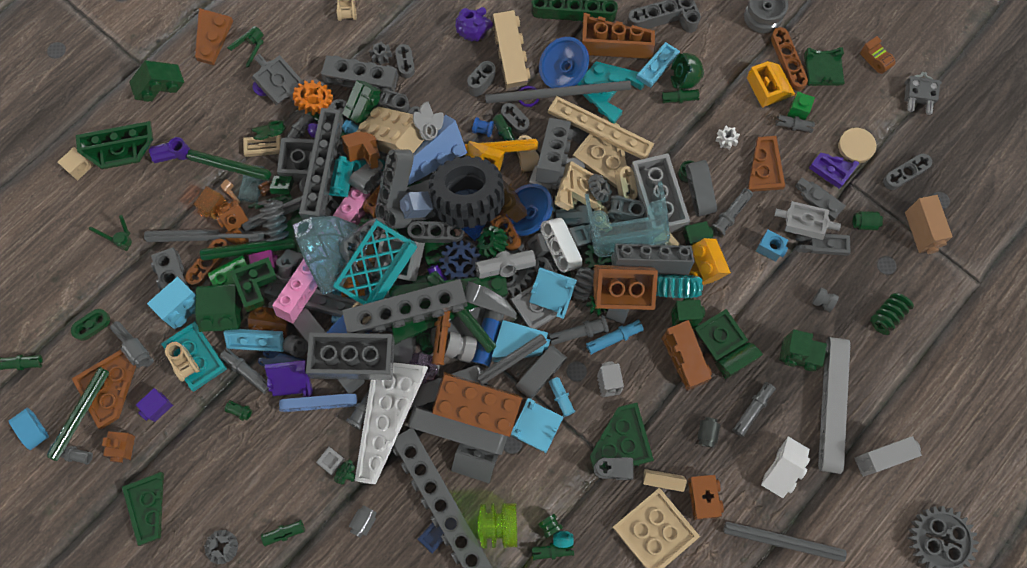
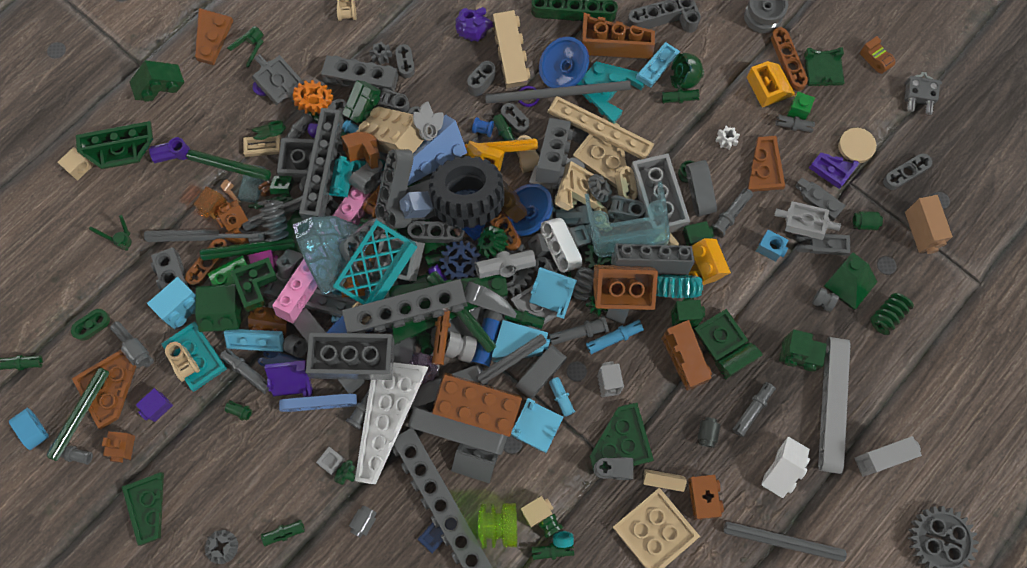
(526, 318): none -> dark green pin
(537, 511): none -> tan brick
(852, 281): none -> dark green slope

